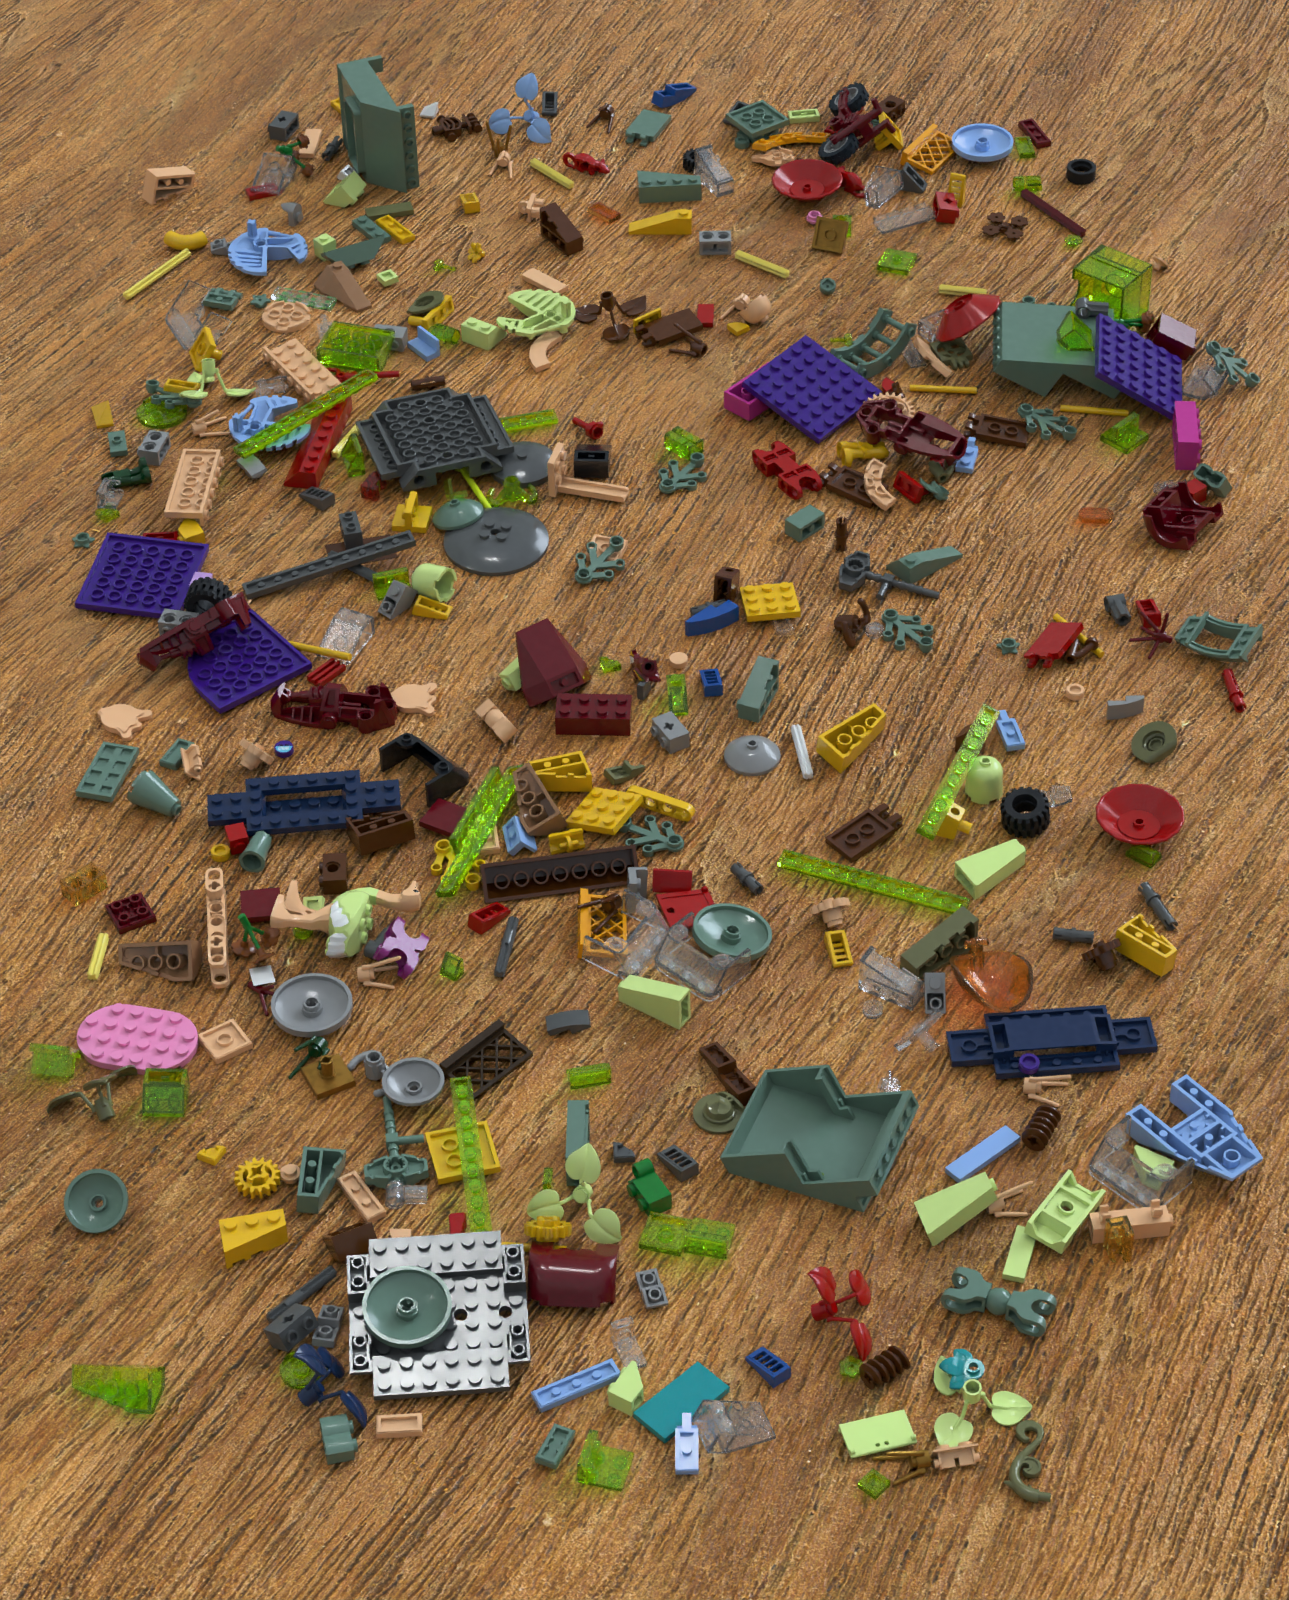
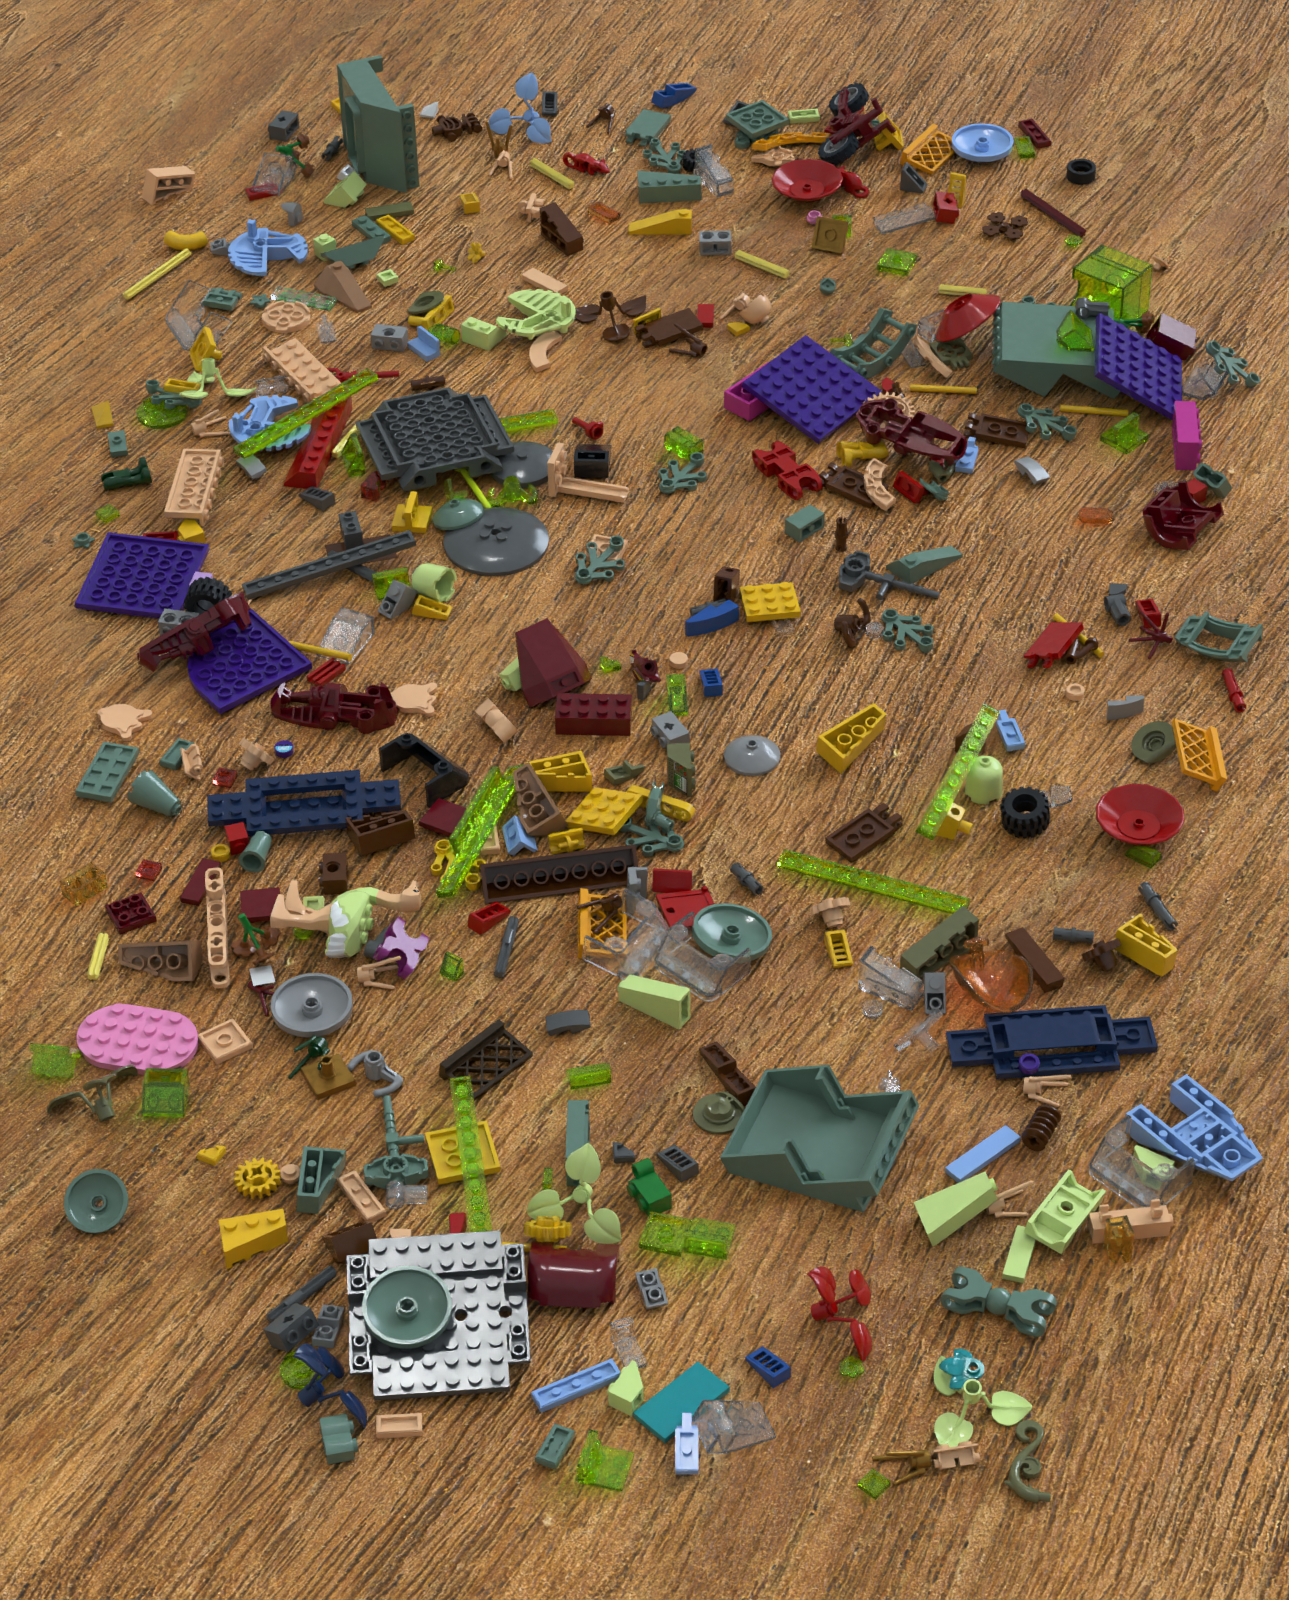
(107, 495): clear hinge -> none
(127, 1386): clear neon green wedge -> none
(148, 870): none -> clear red plate
(154, 447): light grey brick -> none
(196, 888): none -> dark red tile
(225, 777): none -> clear red plate
(314, 137): light nougat tile -> none
(355, 347): clear neon green slope -> none
(413, 1081): light grey dish -> none
(653, 809): none -> sand green arm
(656, 146): none -> sand green plant
(680, 768): none -> olive slope
(759, 690): sand green wedge -> none
(802, 752): white axle -> none
(872, 1434): yellowish green door -> none
(883, 186): clear wedge -> none
(883, 1367): reddish brown piece -> none
(893, 107): reddish brown brick -> none
(989, 867): yellowish green slope -> none
(1008, 646): sand green plate -> none
(1032, 183): clear neon green arm -> none
(1033, 469): none -> light grey slope
(1043, 969): none -> reddish brown slope
(1116, 588): none -> dark grey tile
(1210, 753): none -> light orange fence

